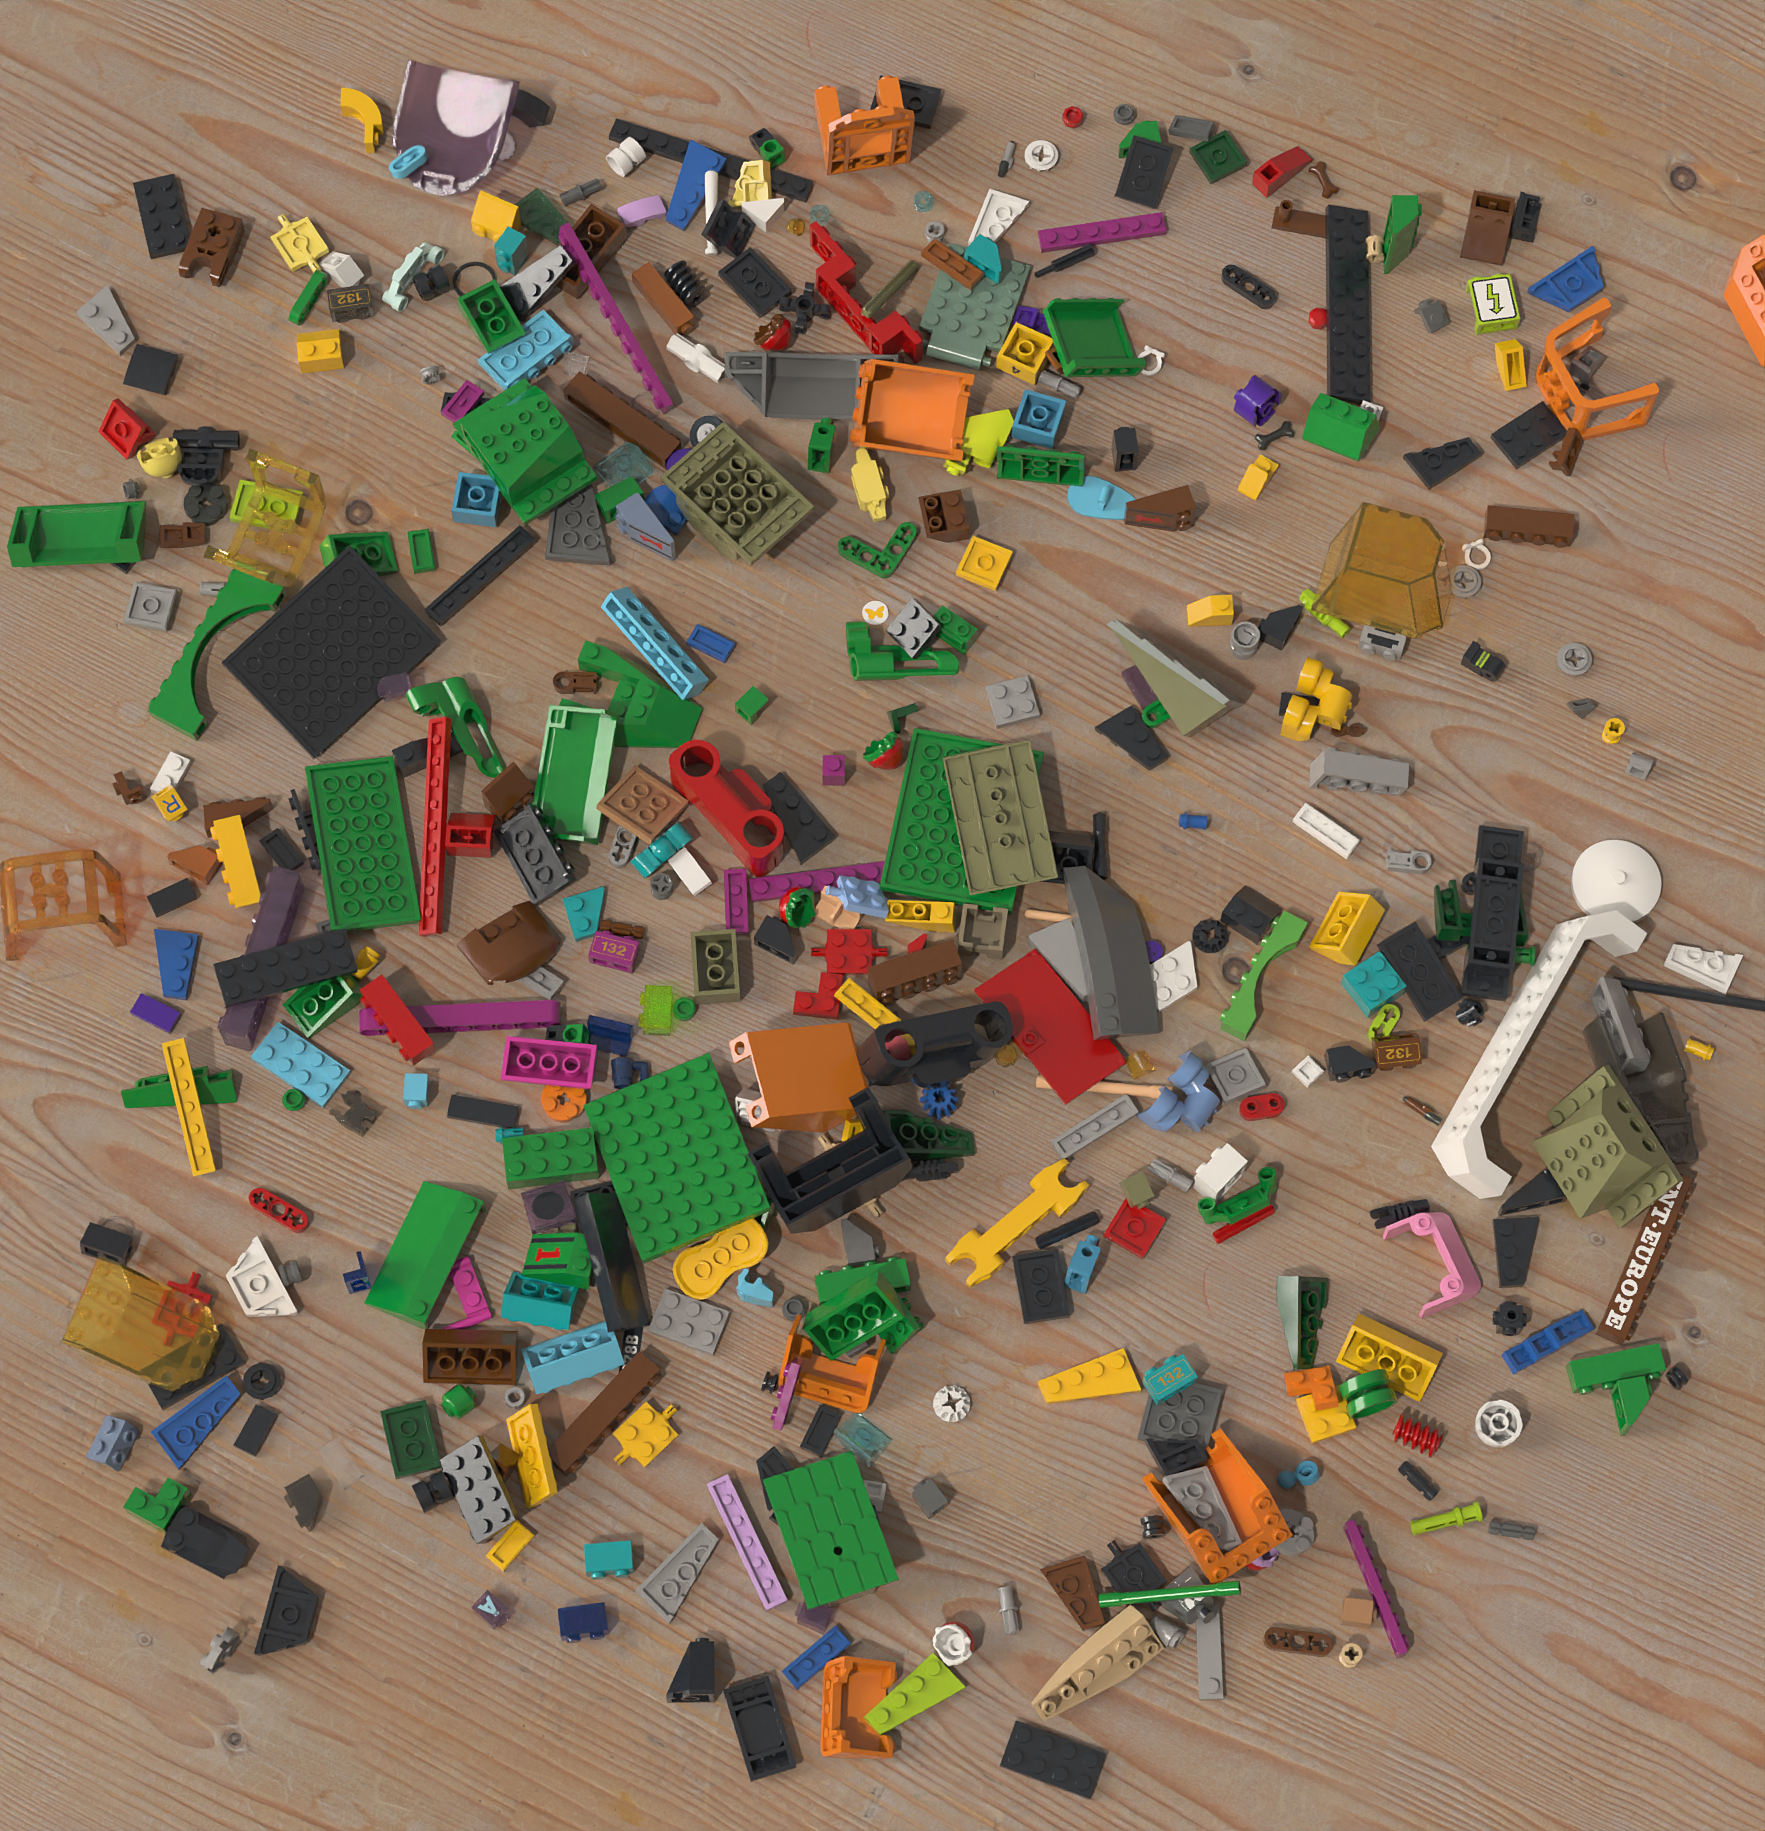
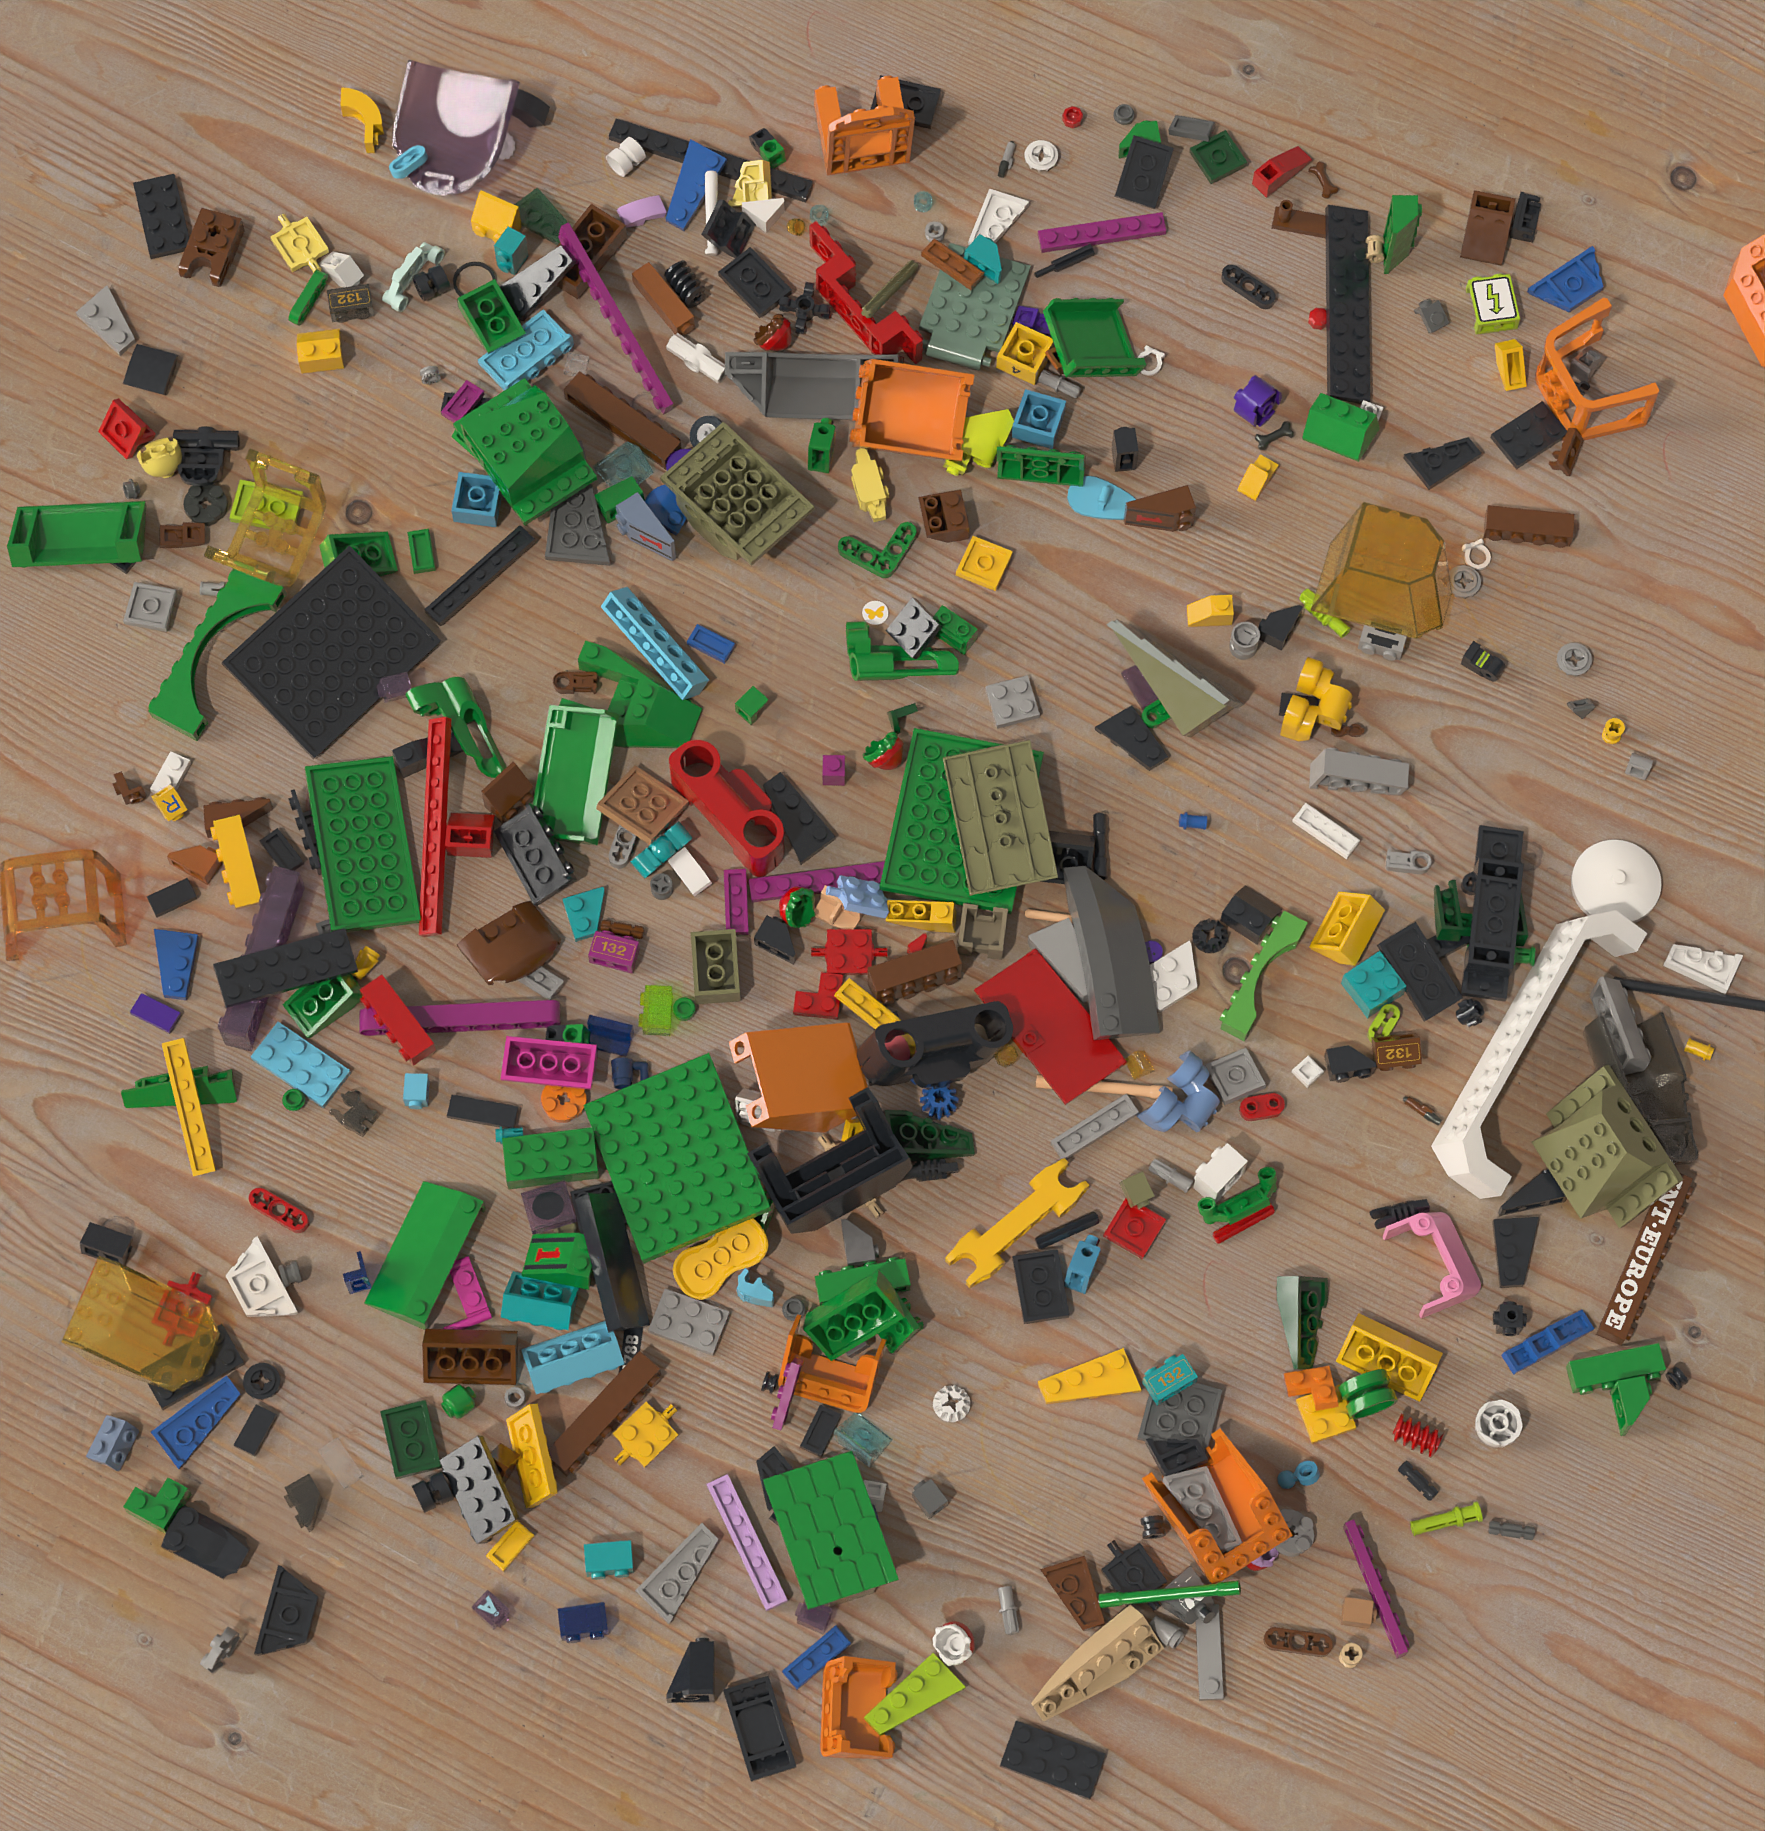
(580, 192): dark grey axle -> none

